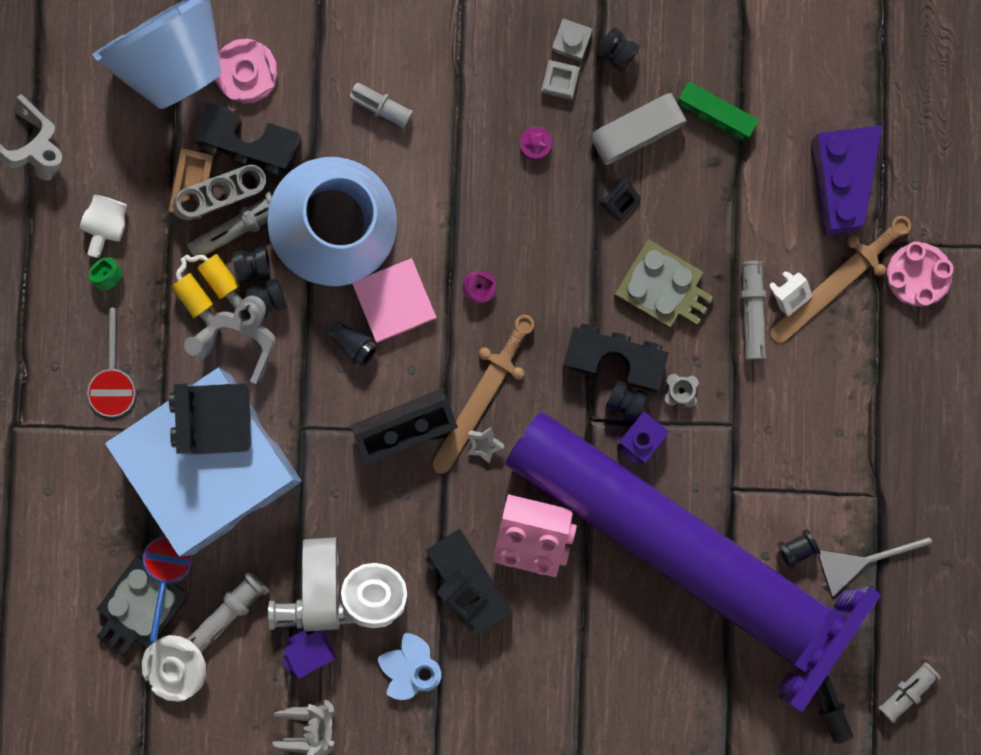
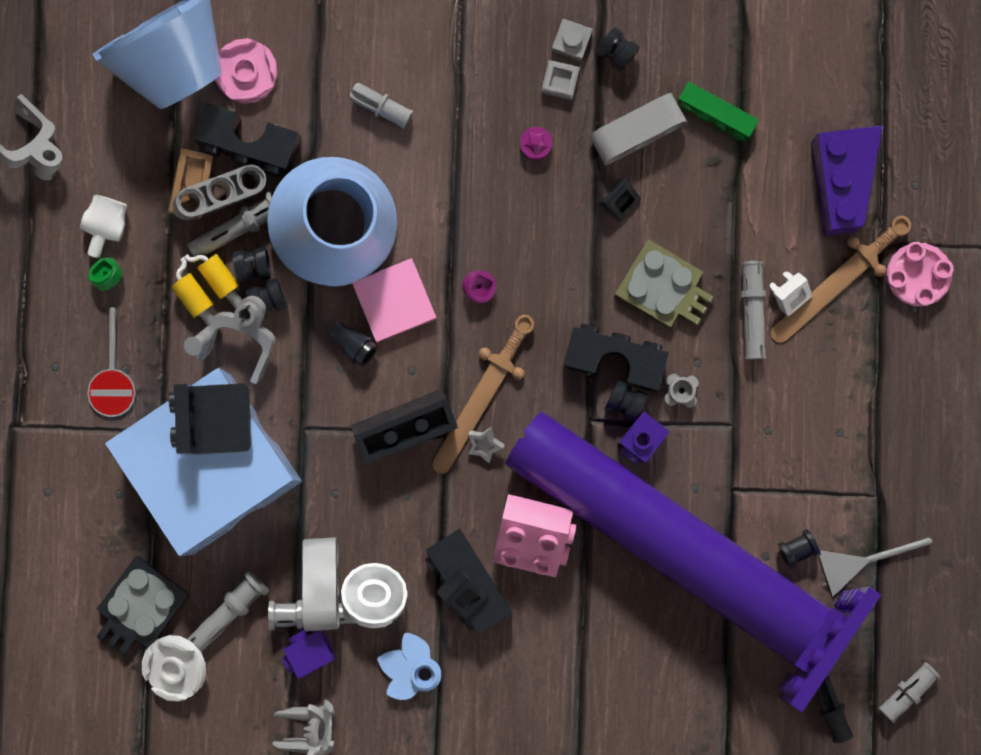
(164, 566): piece -> none

